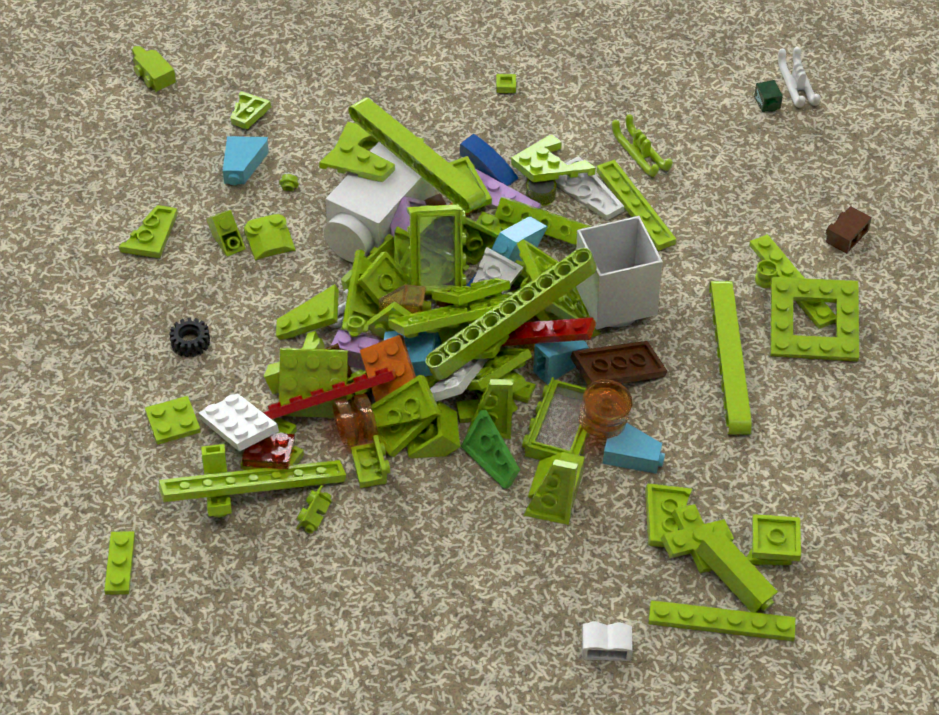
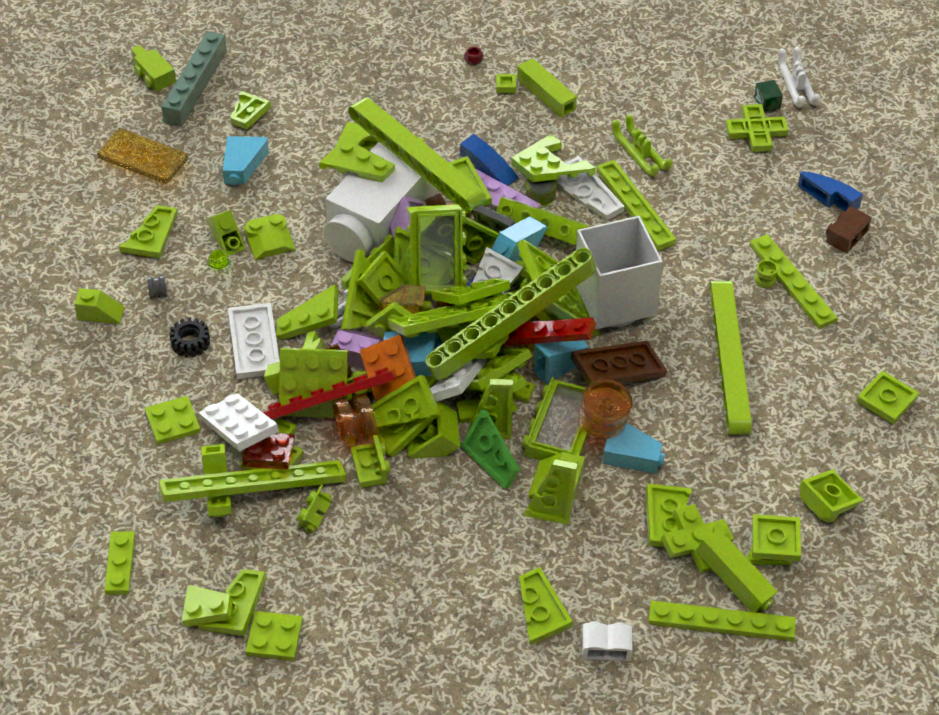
(97, 307): none -> lime slope
(142, 155): none -> clear yellow plate
(156, 286): none -> dark grey wheel
(194, 79): none -> sand green brick
(205, 606): none -> lime wing
(218, 259): none -> clear neon green plate
(245, 594): none -> lime wing
(253, 339): none -> white plate
(274, 636): none -> lime plate
(289, 182): lime plate -> none
(355, 326): lime plate -> none
(473, 55): none -> dark red plate
(492, 219): none -> dark grey plate
(542, 607): none -> lime wing
(546, 87): none -> lime brick
(756, 127): none -> lime plate
(828, 495): none -> lime slope
(830, 191): none -> blue slope
(842, 292): lime plate -> none
(887, 397): none -> lime plate

